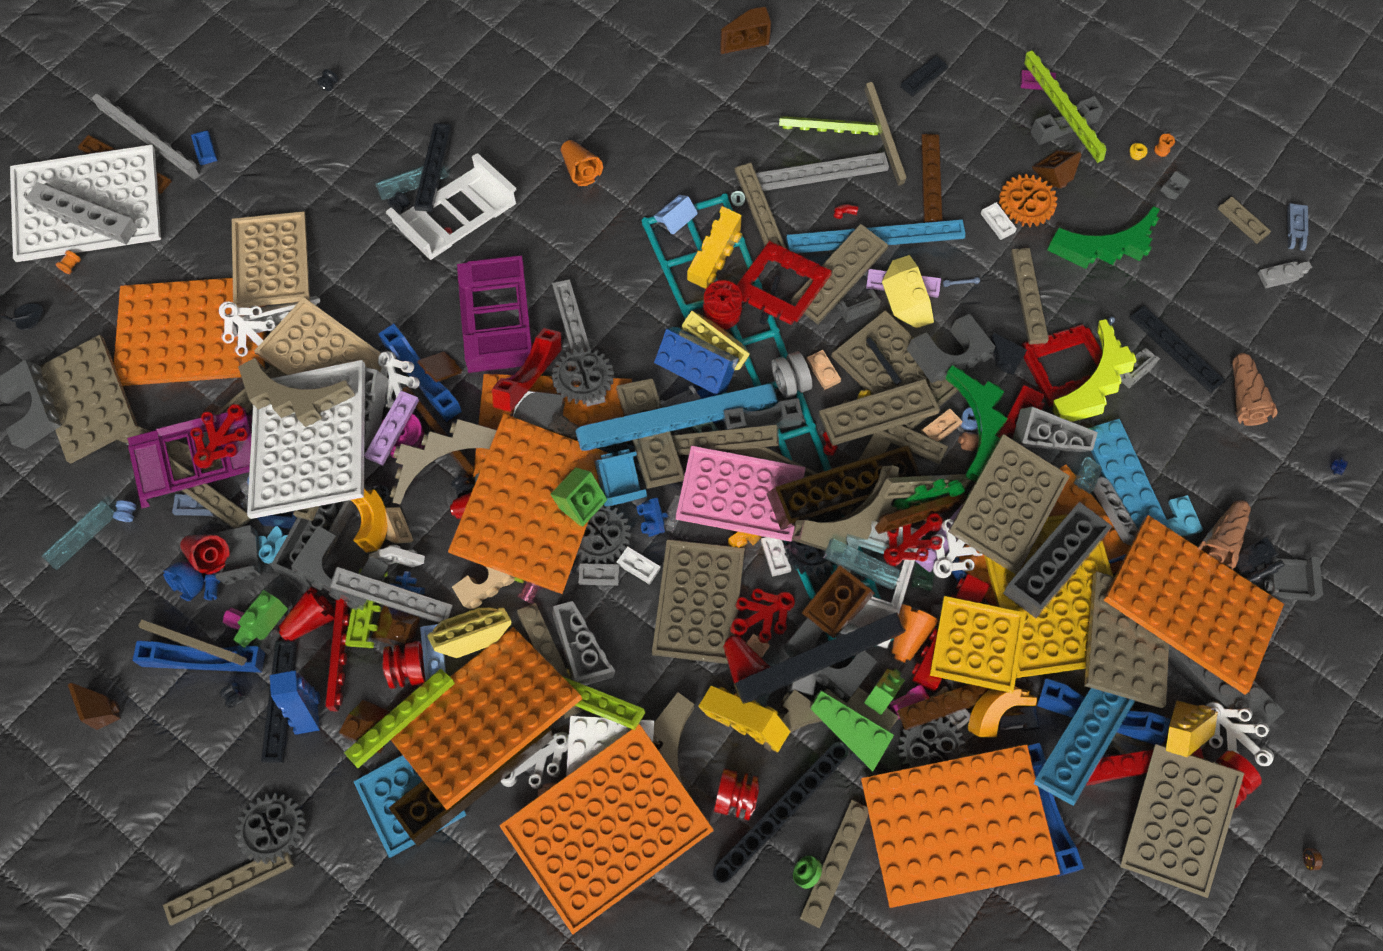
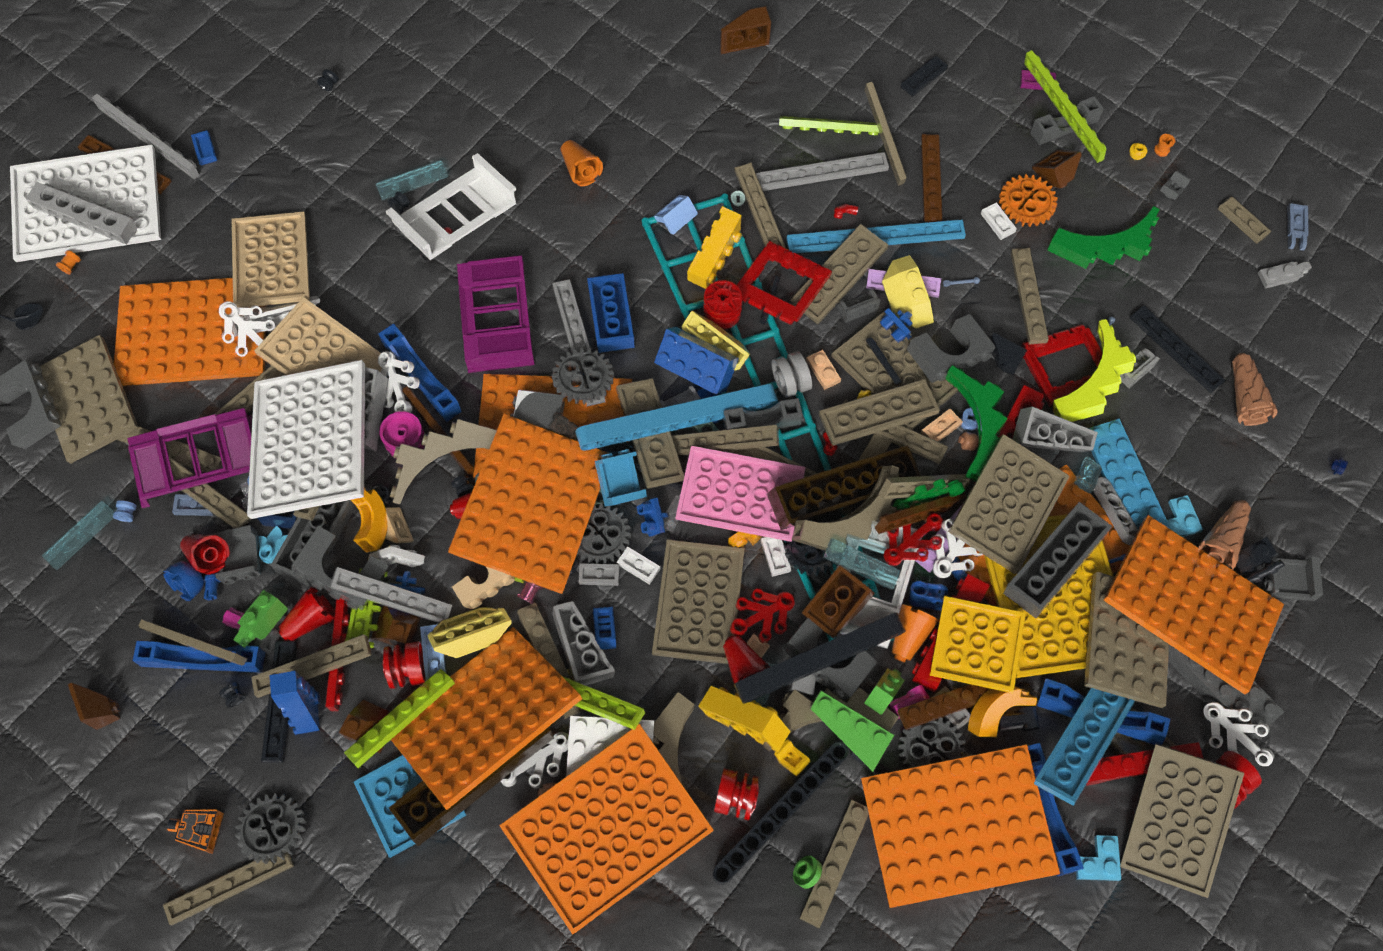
(197, 828): none -> torso
(218, 438): red plant -> none
(285, 400): dark tan arch -> none
(316, 663): none -> dark tan plate
(391, 428): lavender plate -> none
(433, 167): black tile -> none
(440, 366): reddish brown piece -> none
(511, 390): red arch -> none
(579, 496): bright green slope -> none
(604, 640): none -> blue slope
(610, 313): none -> blue brick
(792, 758): none -> yellow bracket
(891, 319): none -> blue hips
(927, 594): none -> blue piece
(1105, 864): none -> medium azure plate
(1190, 728): yellow wedge -> none
(1312, 859): reddish brown tile -> none

